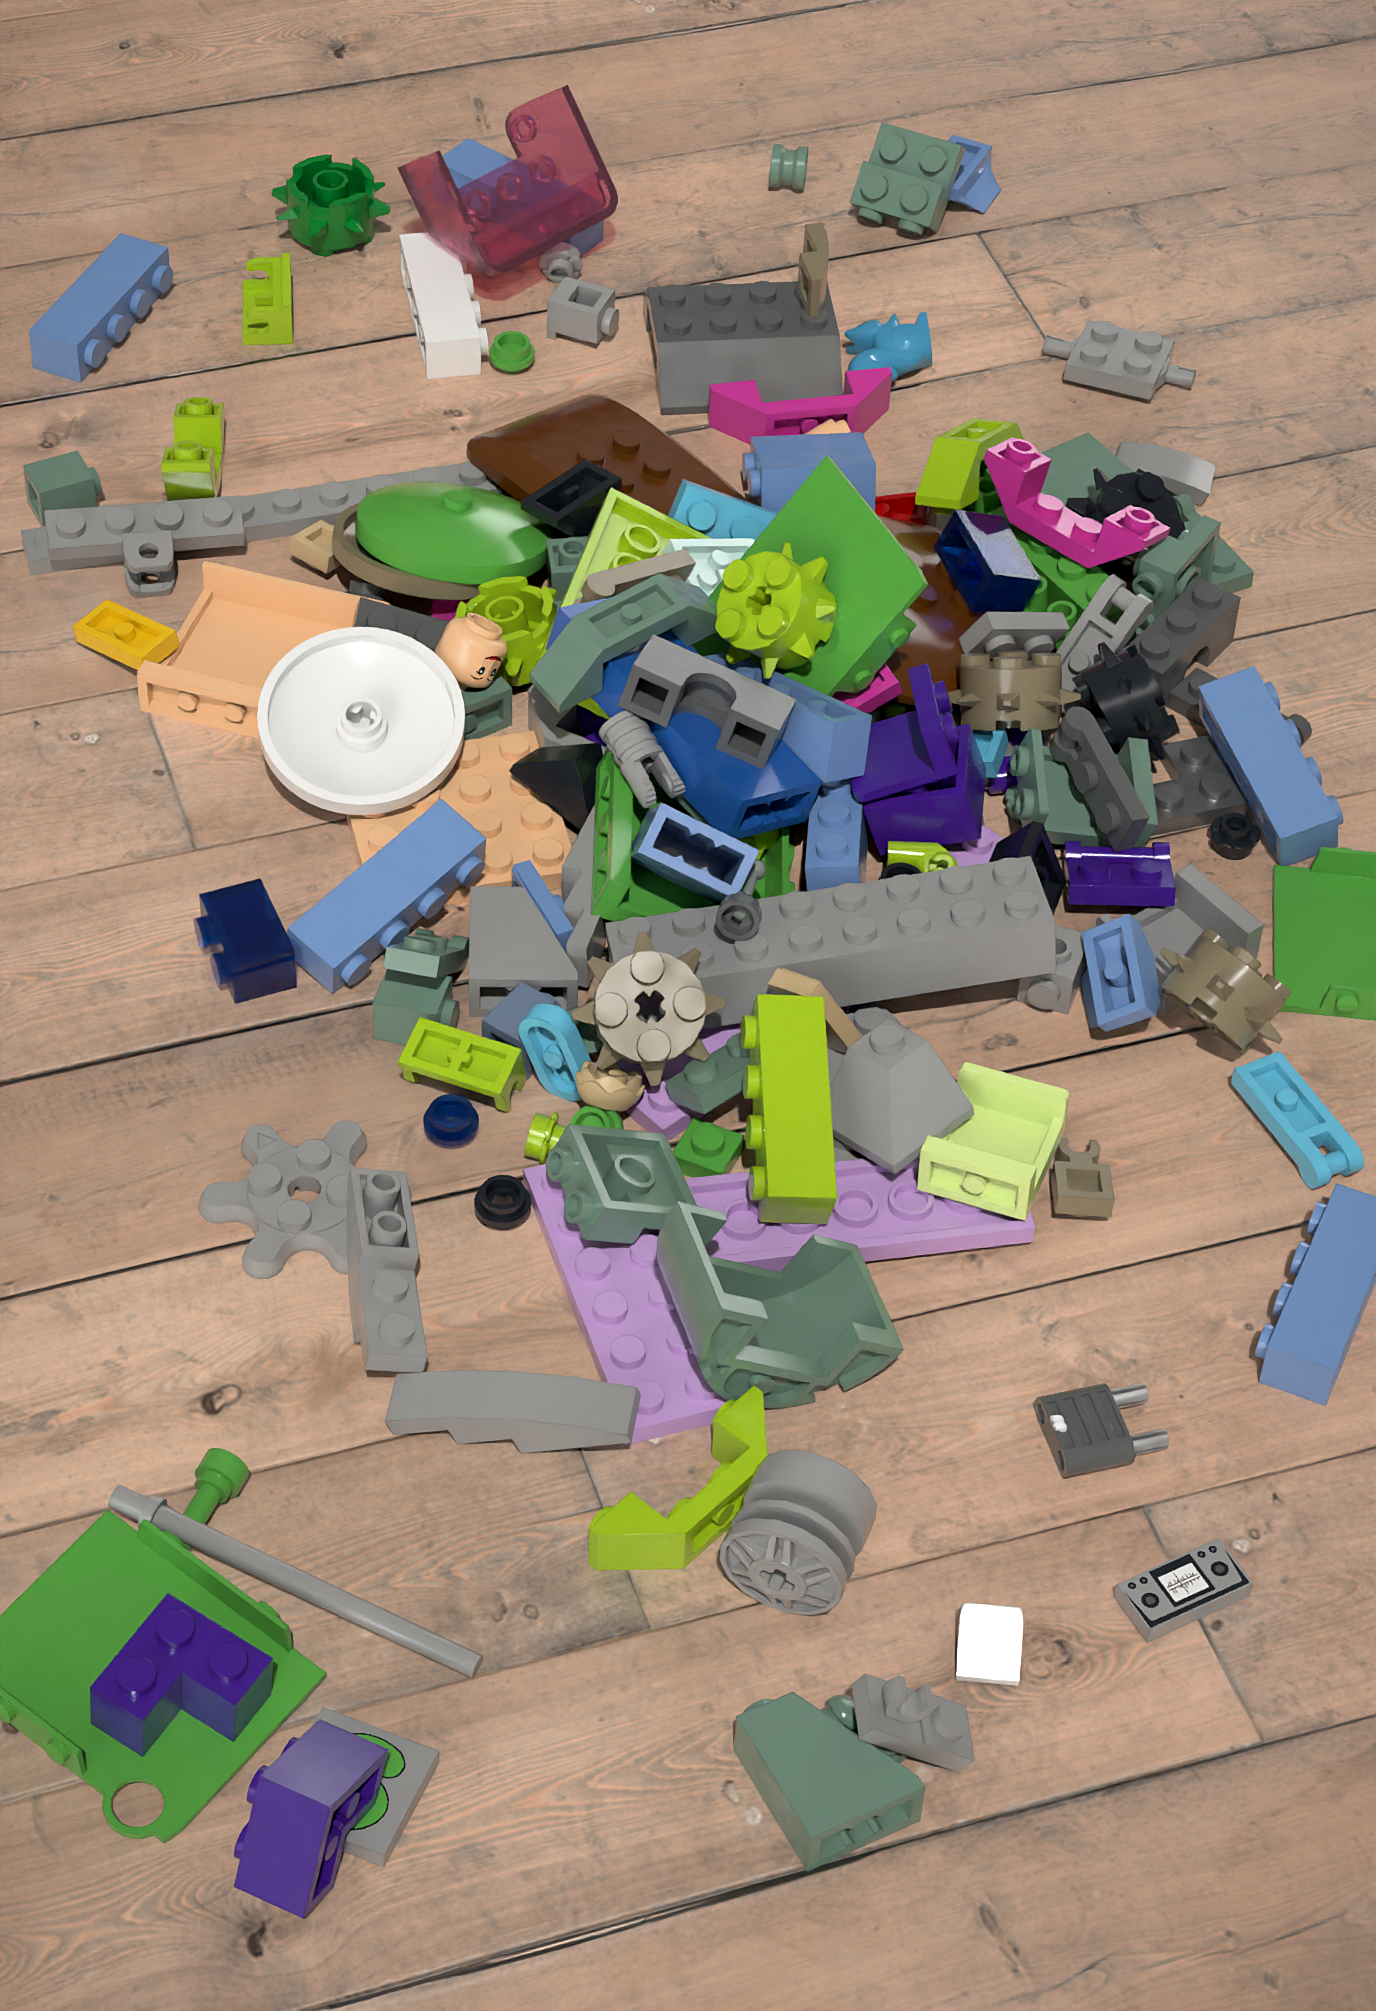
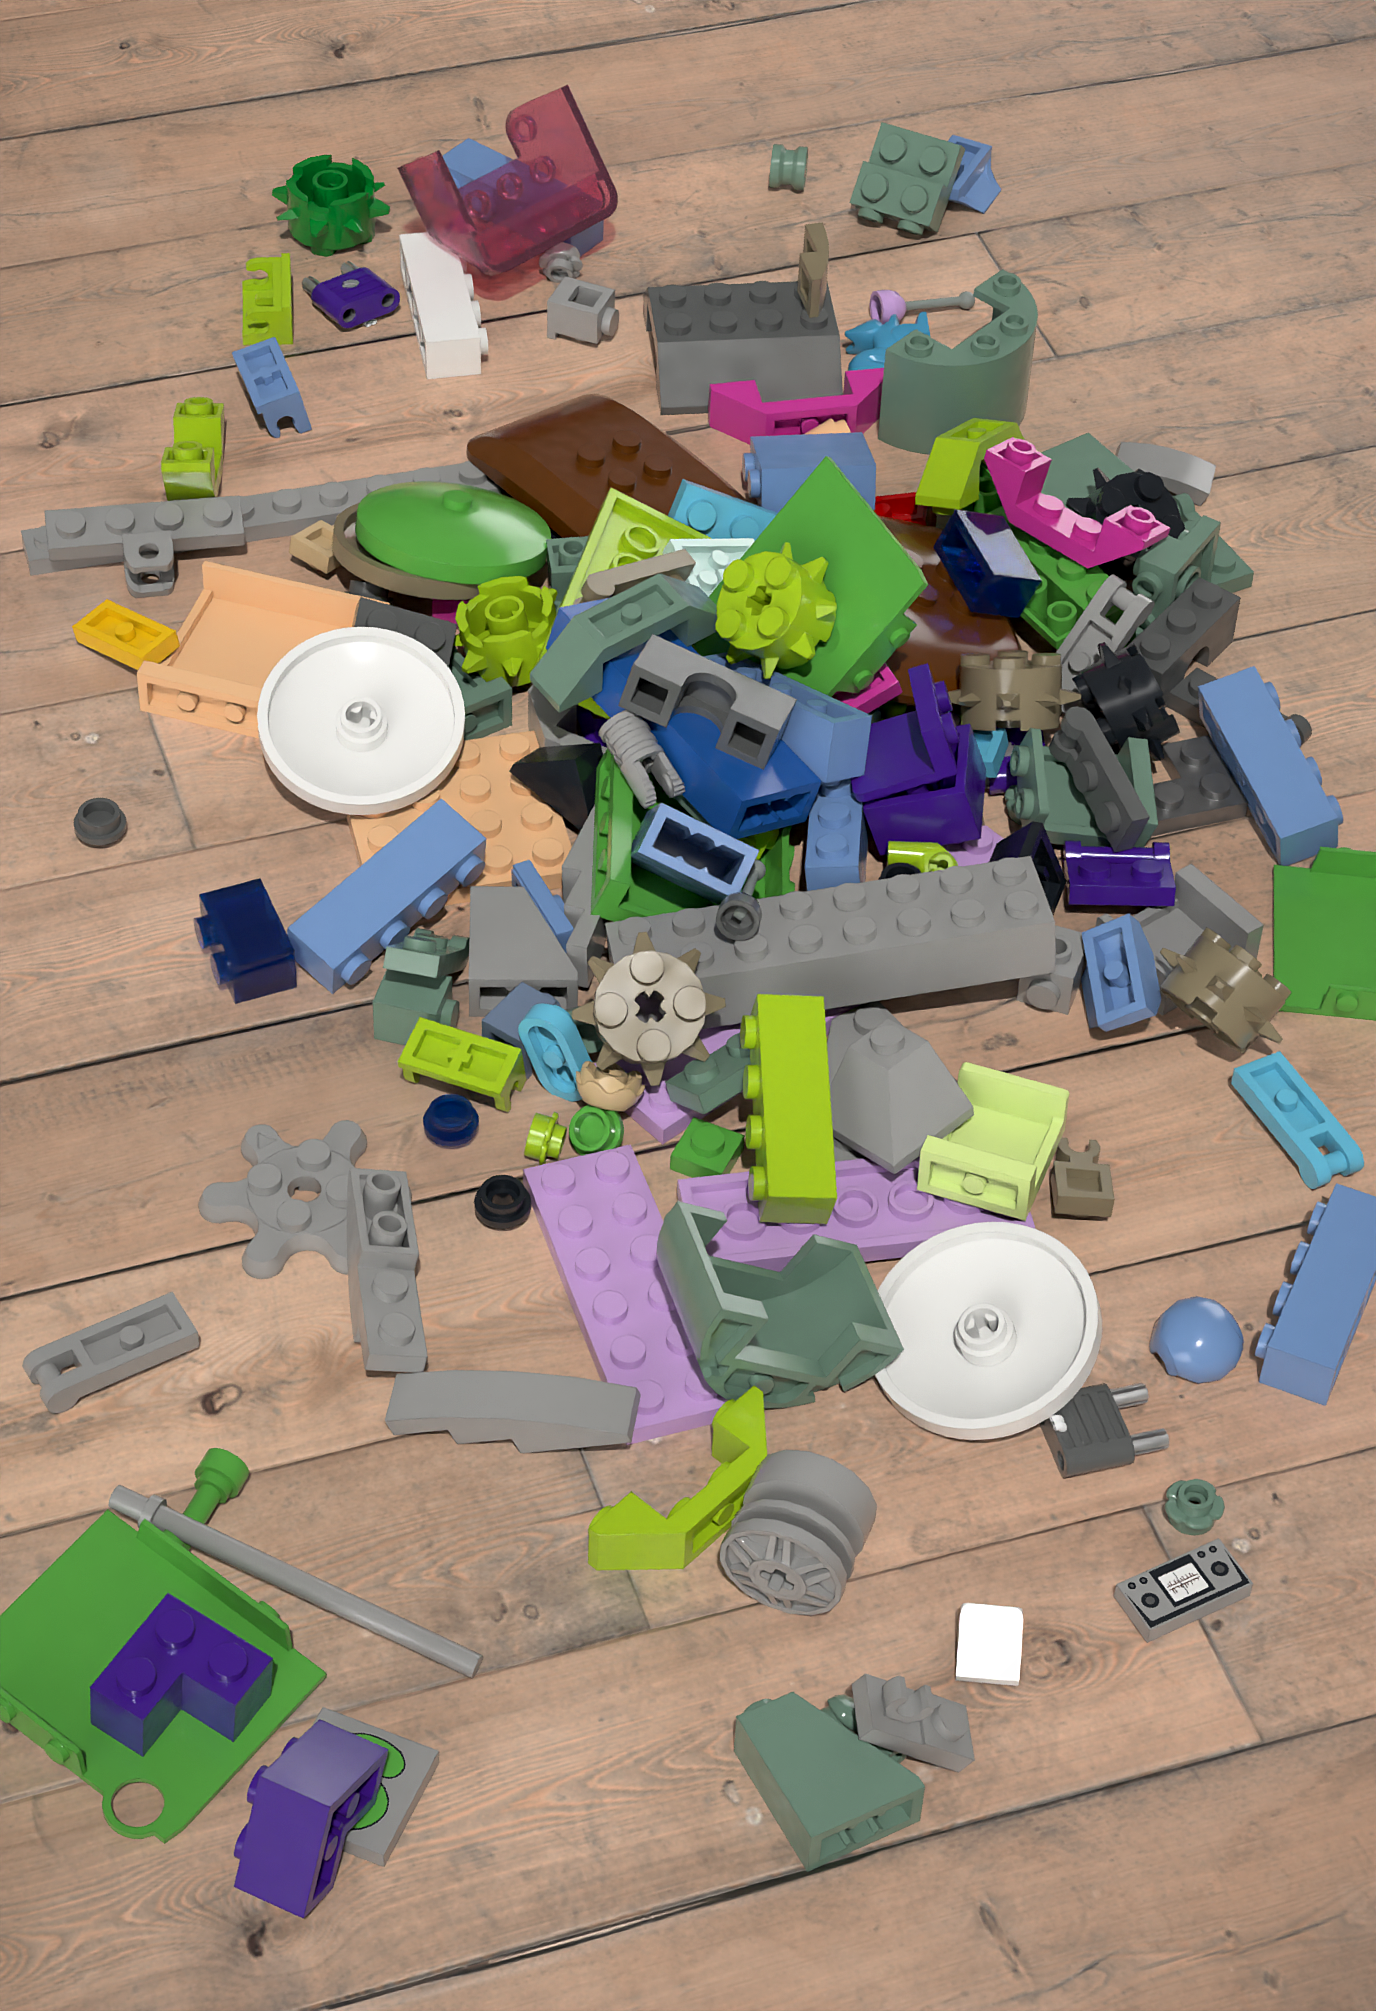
(60, 484): sand green brick -> none
(99, 822): none -> dark grey plate
(100, 307): medium blue brick -> none
(110, 1351): none -> light grey plate
(271, 385): none -> medium blue hinge
(353, 297): none -> dark purple piece
(472, 650): light nougat head -> none
(511, 352): bright green plate -> none
(573, 498): black slope -> none
(616, 1181): sand green plate -> none
(839, 1028): tan tile -> none
(888, 302): none -> hinge
(983, 377): none -> sand green cylinder
(990, 1330): none -> white dish
(1014, 631): light grey plate -> none
(1119, 359): light grey plate -> none
(1190, 1517): none -> sand green plate
(1197, 1340): none -> medium blue hair
(1234, 836): black plate -> none

